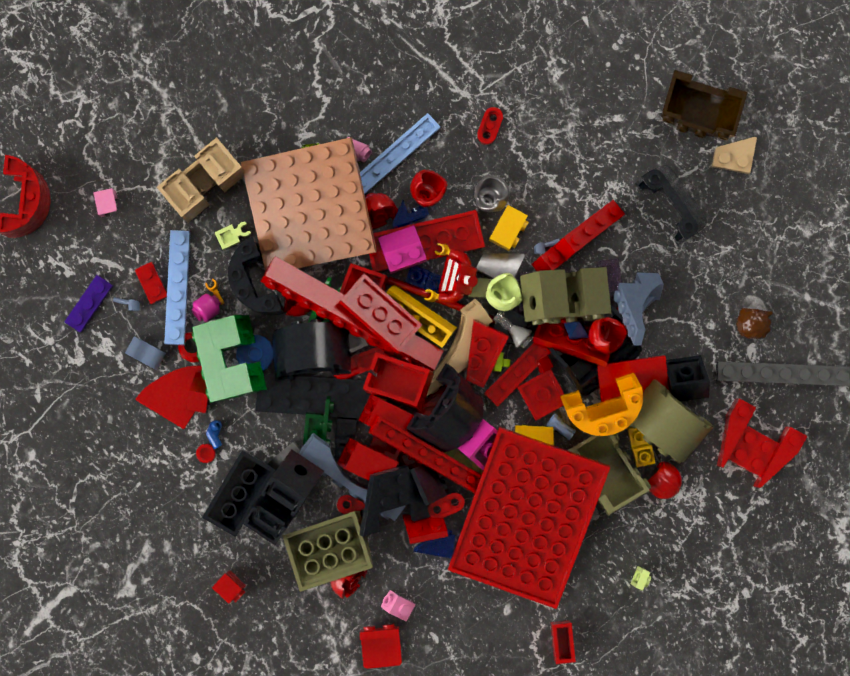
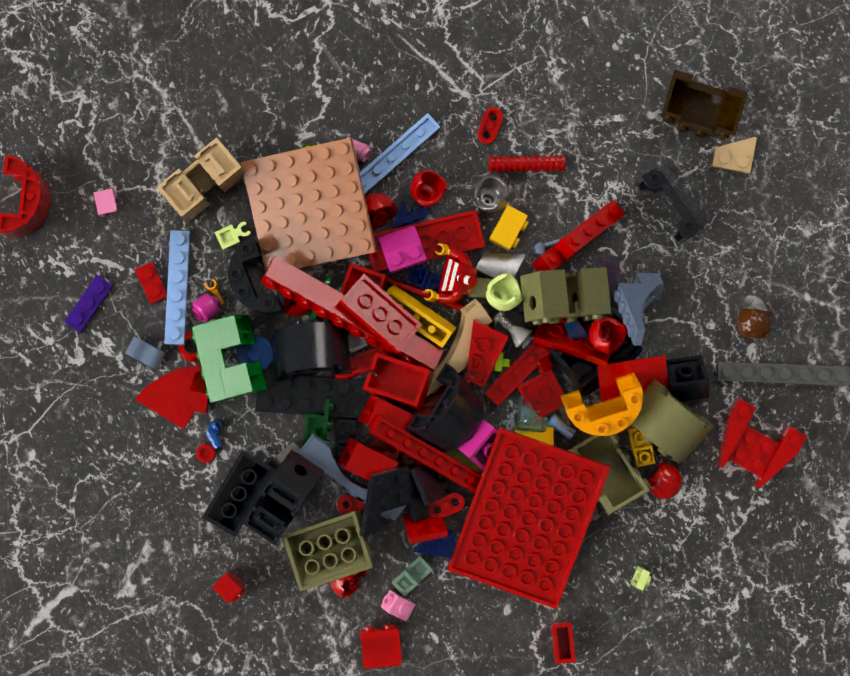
(133, 305): sand blue hand -> none
(412, 575): none -> sand green slope
(527, 163): none -> red piece
(528, 419): none -> clear light blue slope

